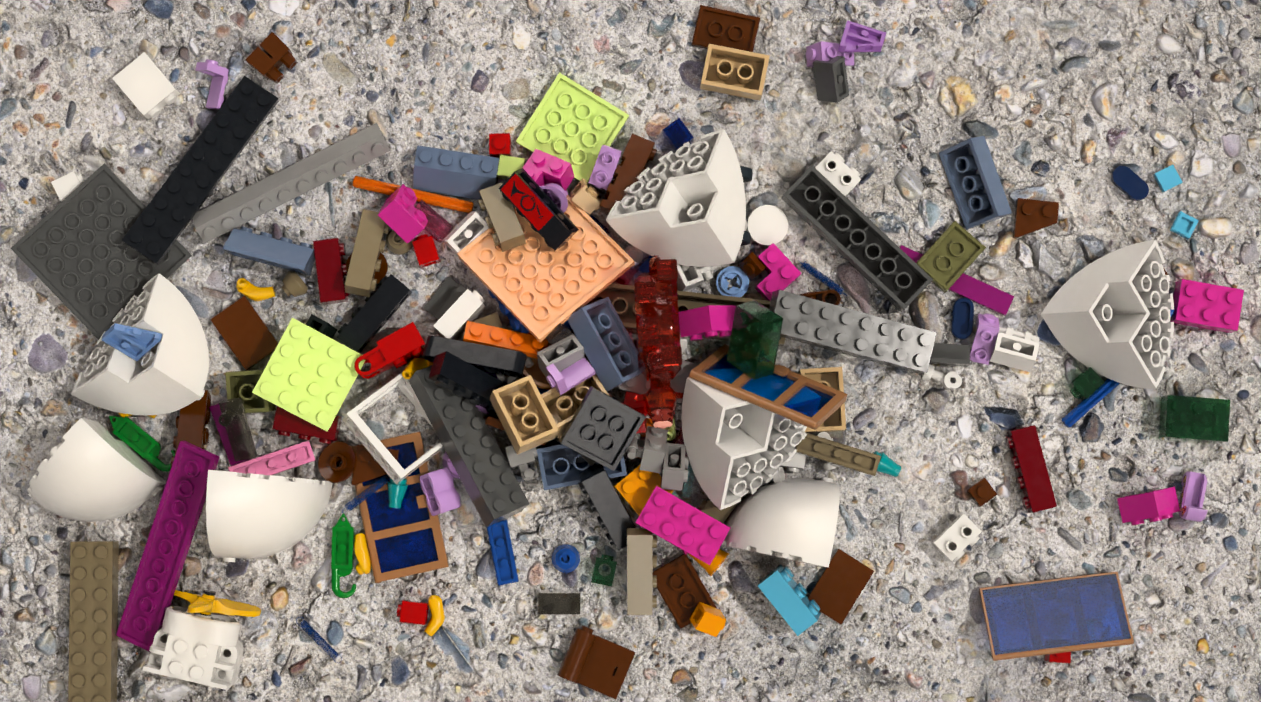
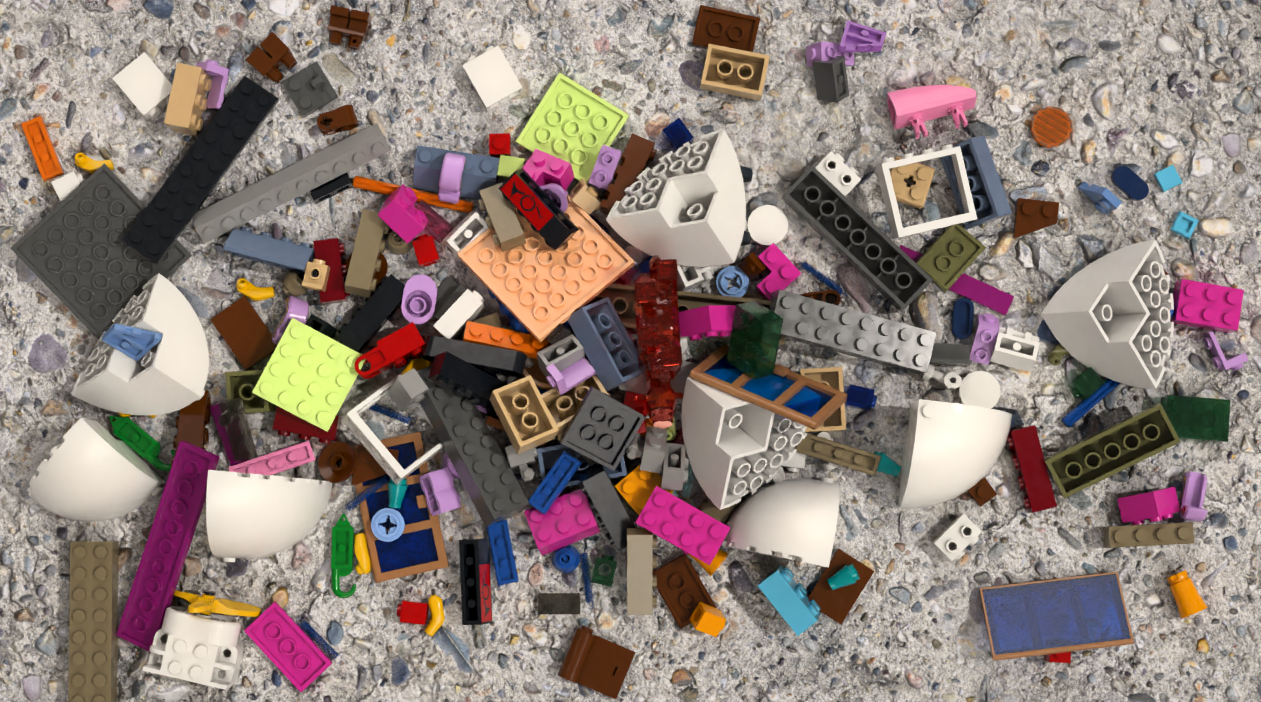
(42, 148): none -> orange plate
(90, 165): none -> yellow arm
(187, 99): none -> tan brick
(288, 646): none -> dark pink plate
(296, 309): none -> lavender animal
(310, 89): none -> dark grey hinge
(316, 283): none -> tan brick
(331, 188): none -> black panel
(339, 120): none -> reddish brown piece
(348, 24): none -> reddish brown hips
(380, 531): none -> light blue gear
(386, 412): none -> blue piece
(408, 390): none -> light grey brick
(419, 299): none -> lavender piece
(451, 178): none -> lavender animal
(475, 581): none -> black brick
(492, 77): none -> white brick
(554, 482): none -> blue tile
(564, 523): none -> dark pink brick
(585, 571): none -> blue piece
(844, 577): none -> teal cone
(860, 397): none -> clear blue brick
(890, 199): none -> white window
(921, 177): none -> tan brick
(930, 102): none -> bright pink piece
(948, 450): none -> white brick
(979, 390): none -> white tile
(1051, 127): none -> tile
(1057, 354): none -> olive arm
(1103, 198): none -> medium blue wing
(1112, 450): none -> olive brick
(1148, 535): none -> dark tan brick
(1185, 594): none -> light orange plant
(1218, 357): none -> lavender bracket

